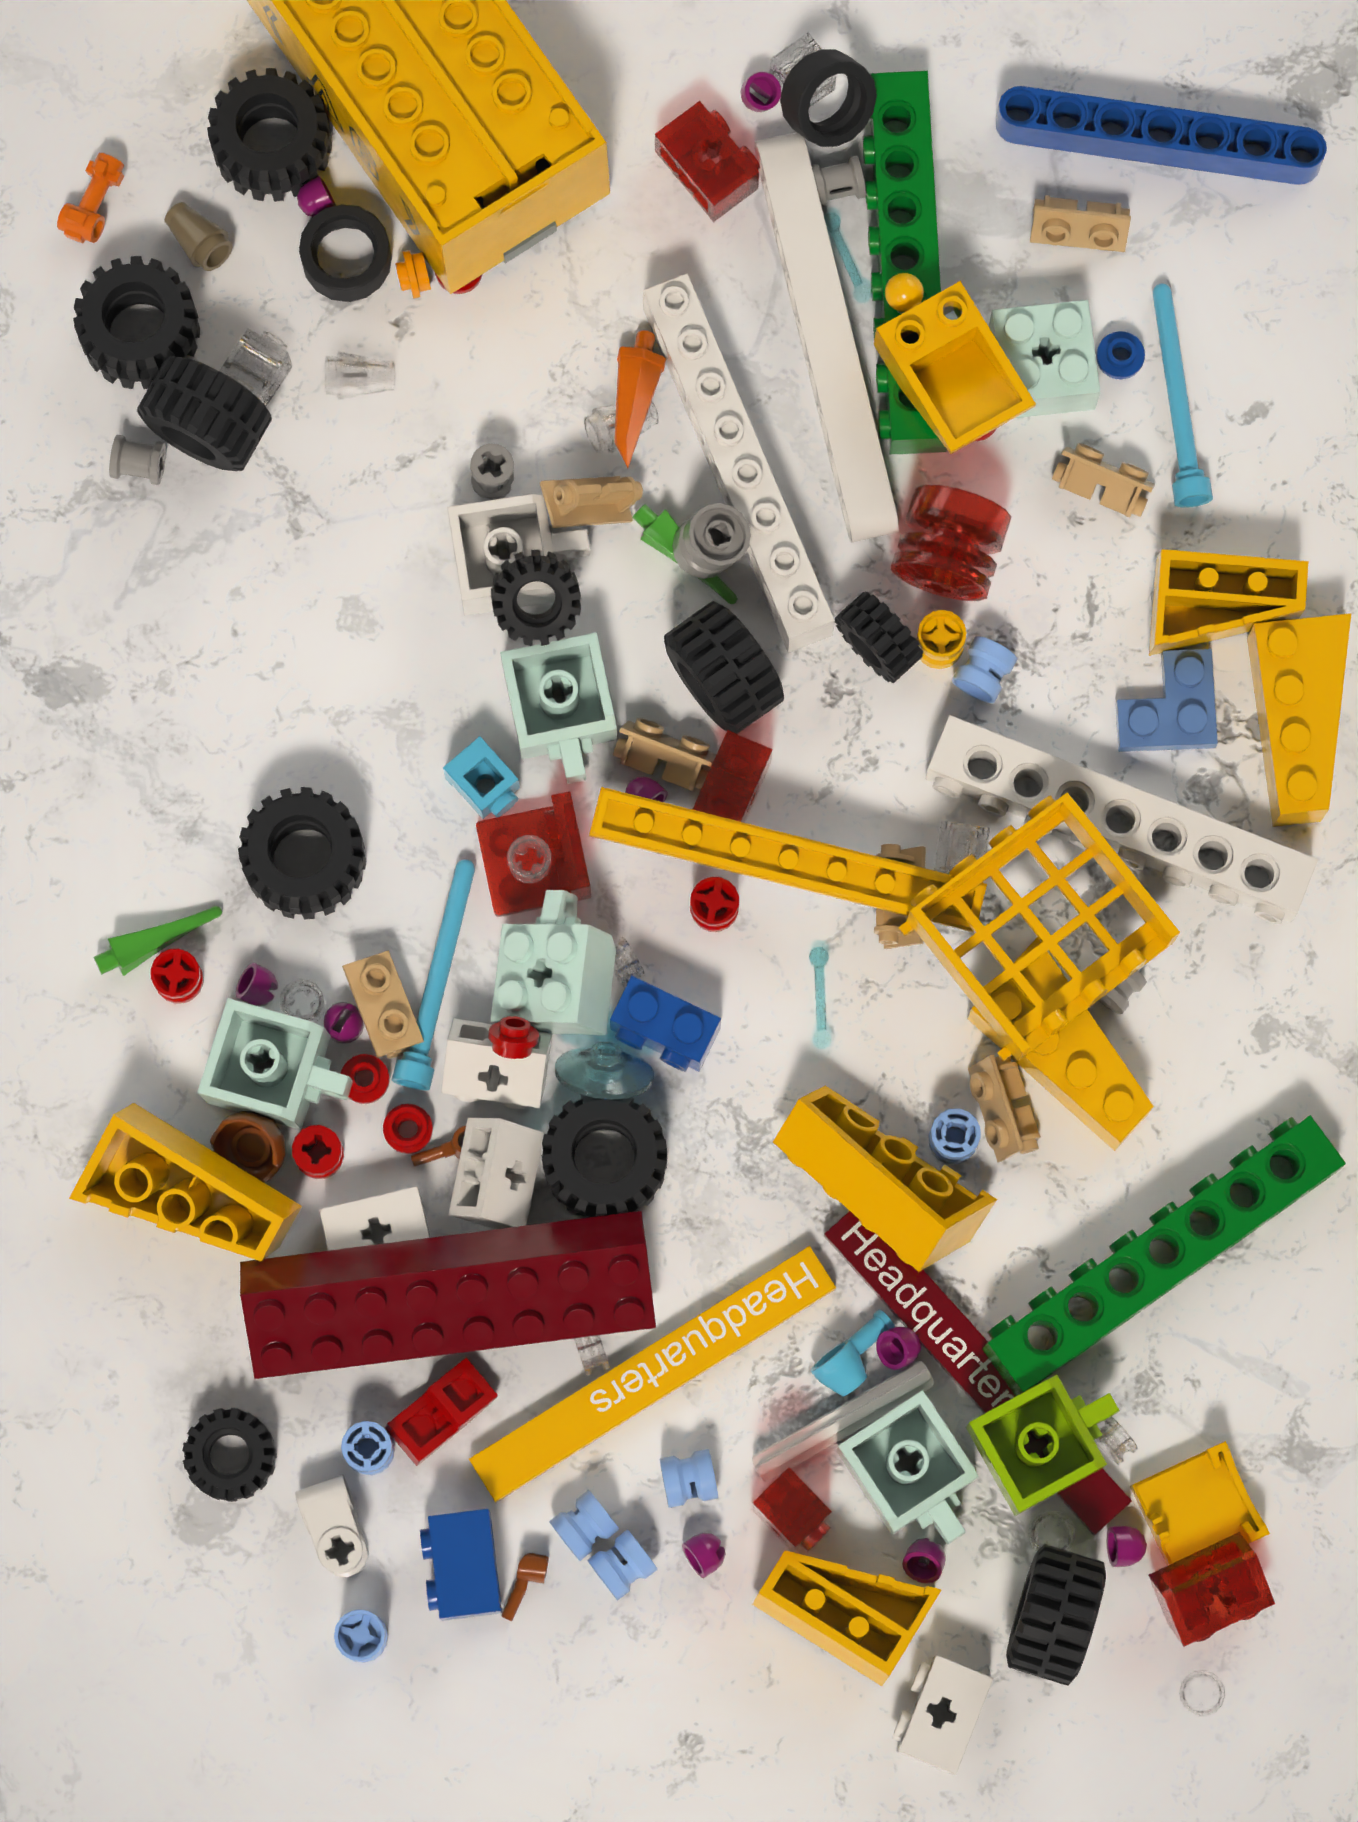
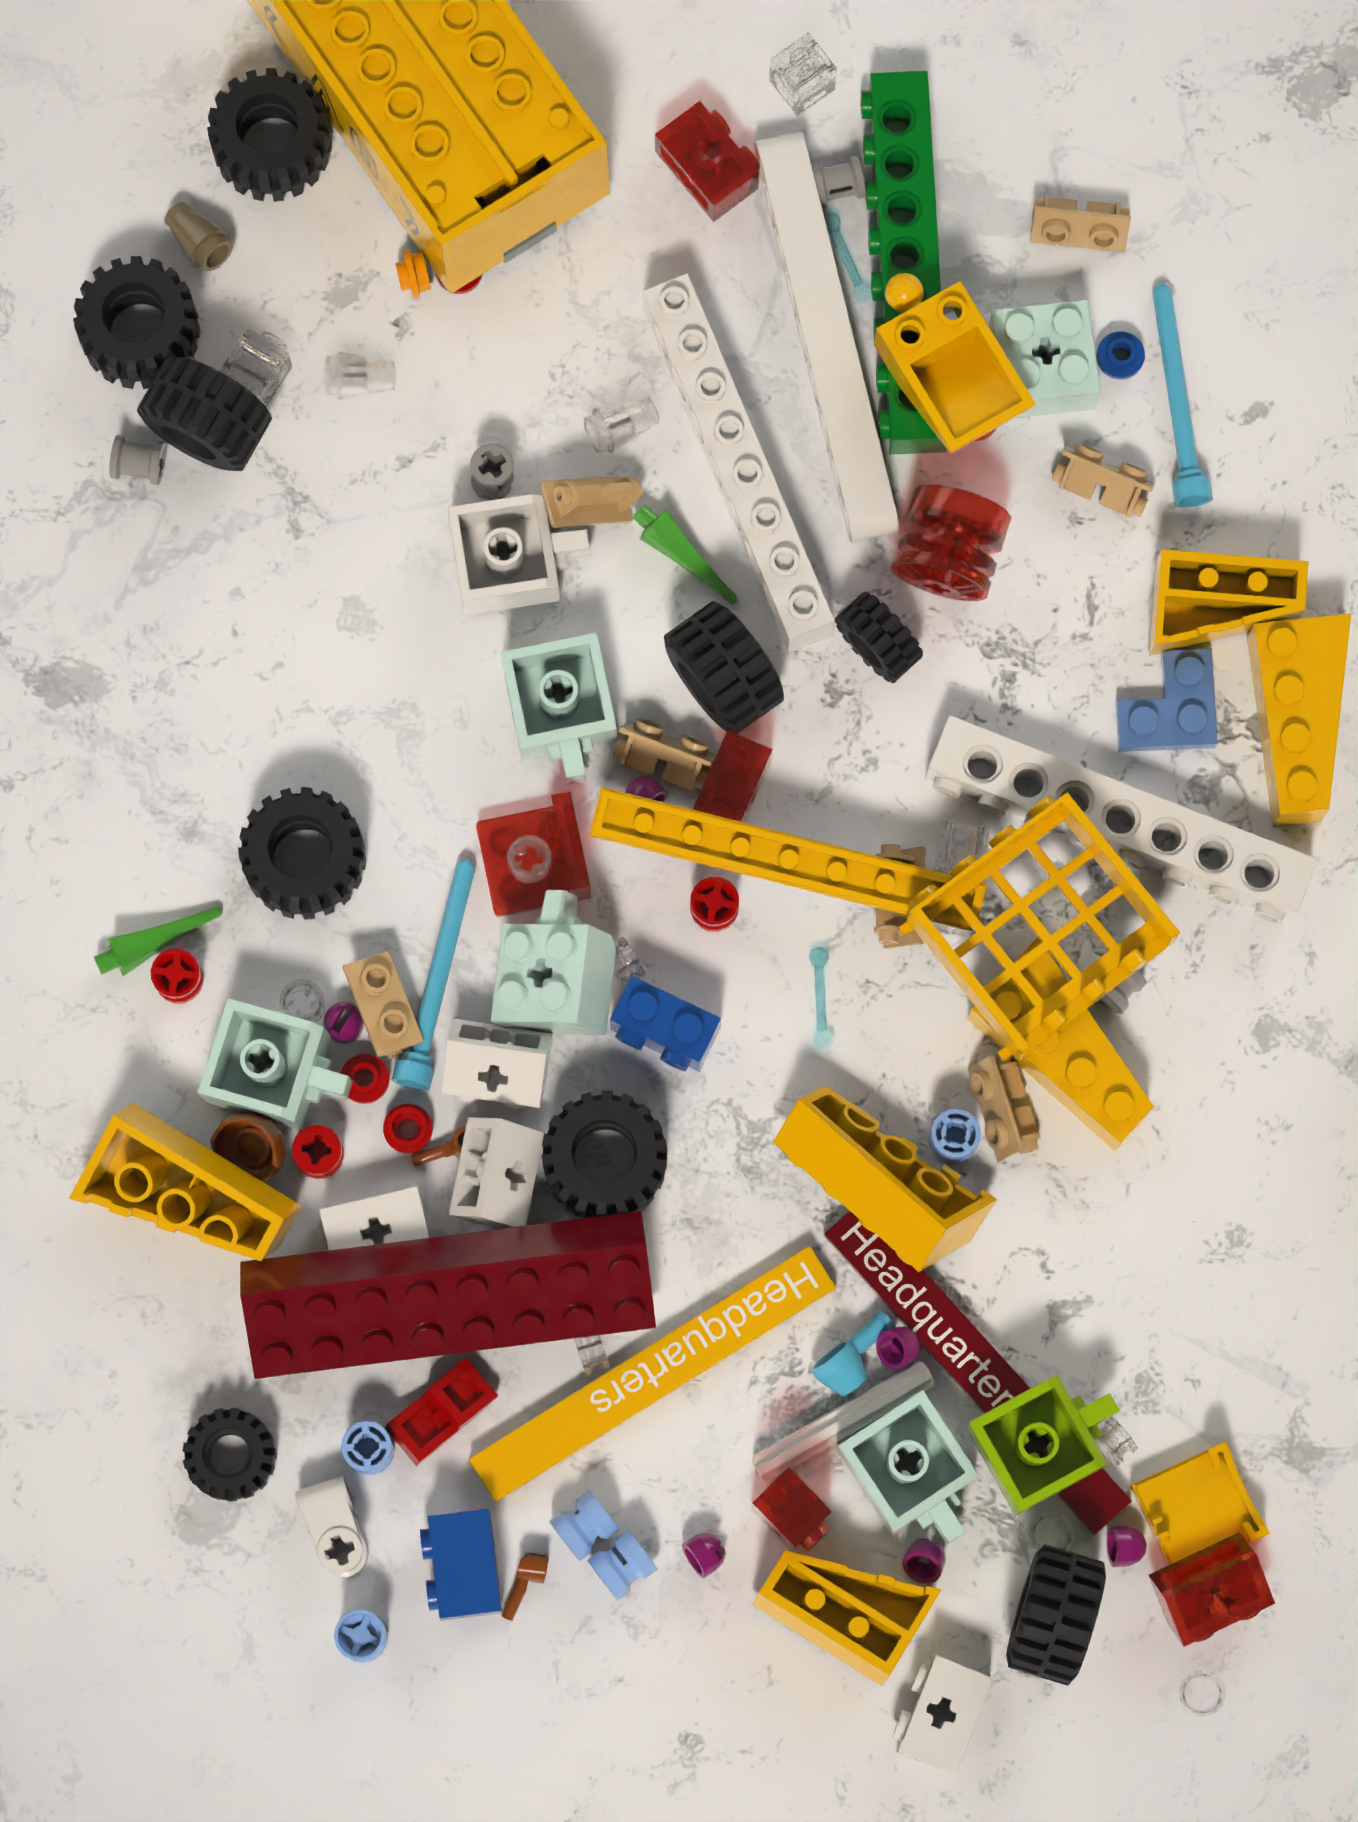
(82, 221): orange bar -> none
(255, 985): magenta hinge -> none
(314, 197): magenta hinge -> none
(337, 218): black tyre -> none
(477, 763): medium azure brick -> none
(513, 1037): red plate -> none
(543, 625): black tyre -> none
(604, 1071): clear light blue dish -> none
(636, 383): orange bar -> none
(688, 1478): light blue wheel -> none
(702, 547): light grey wheel -> none
(766, 86): magenta hinge -> none
(854, 111): black tyre -> none
(941, 629): yellow wheel -> none
(984, 669): light blue wheel -> none
(1180, 124): blue beam -> none
(1312, 1163): green brick -> none

